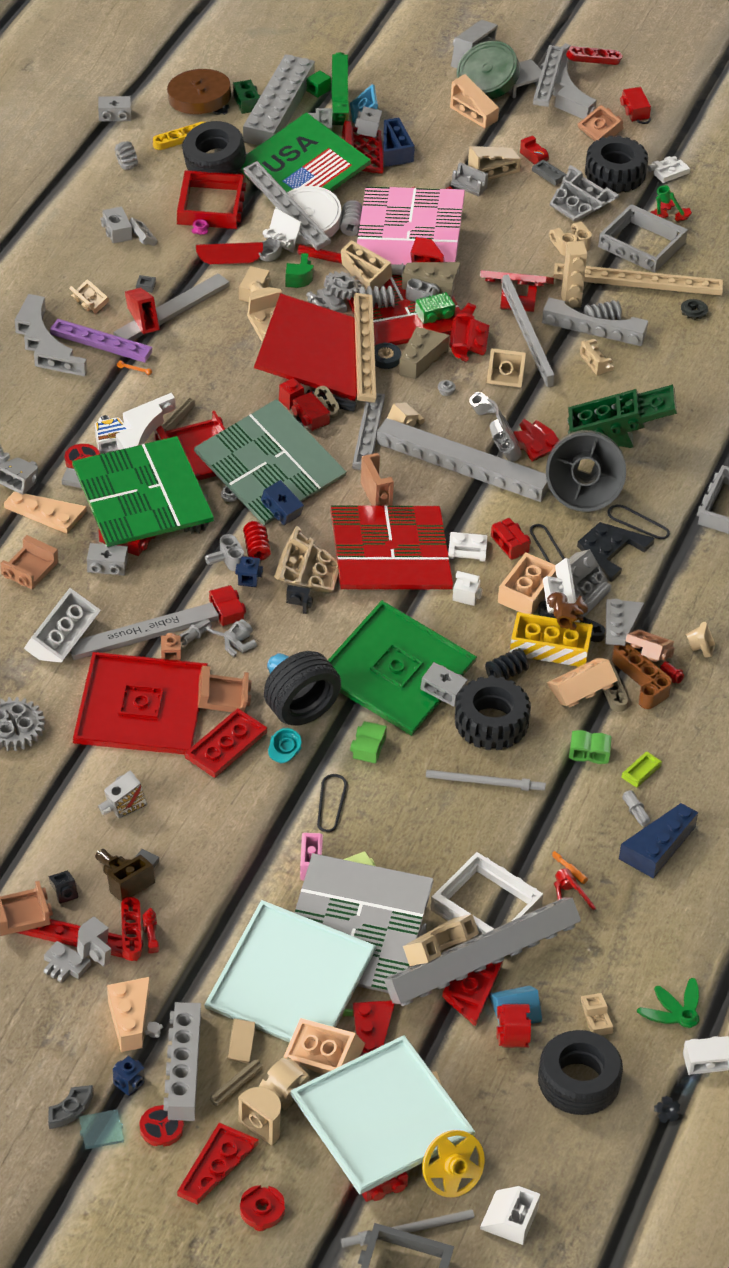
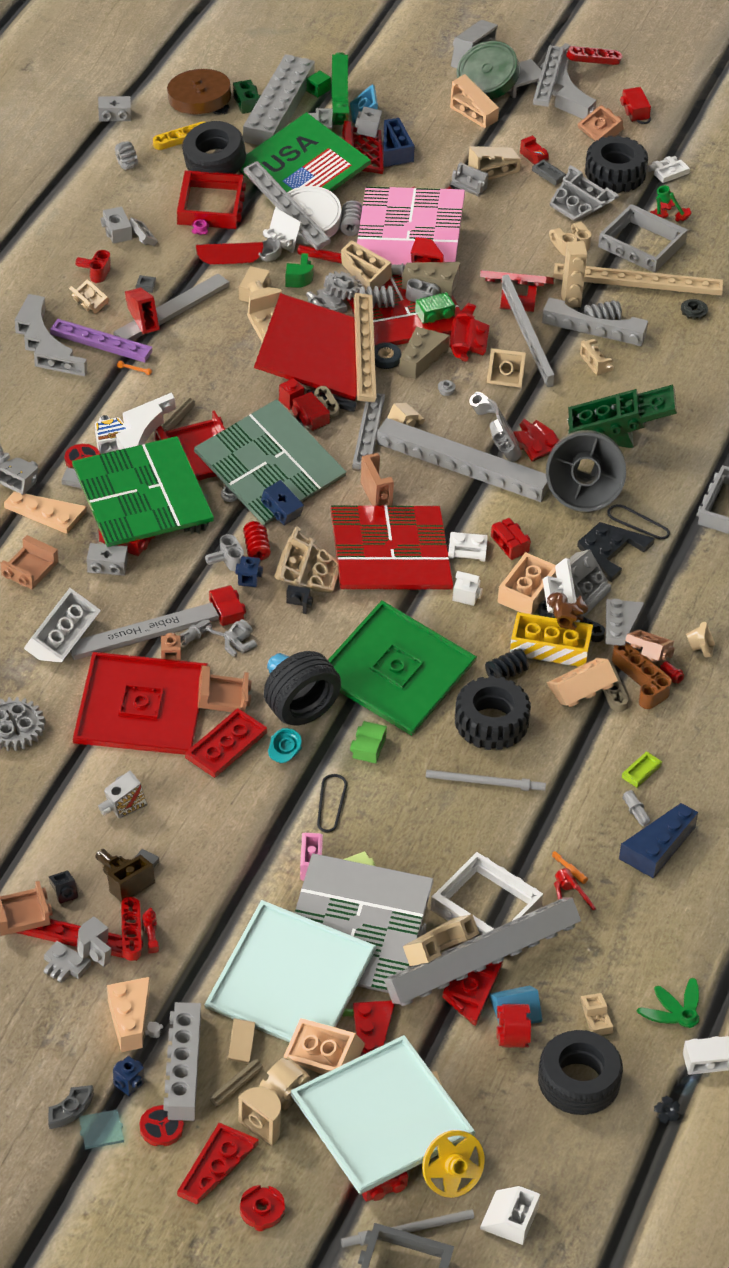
(99, 265): none -> red beam
(442, 683): light grey brick -> none
(551, 538): black piece -> none
(590, 747): bright green brick -> none

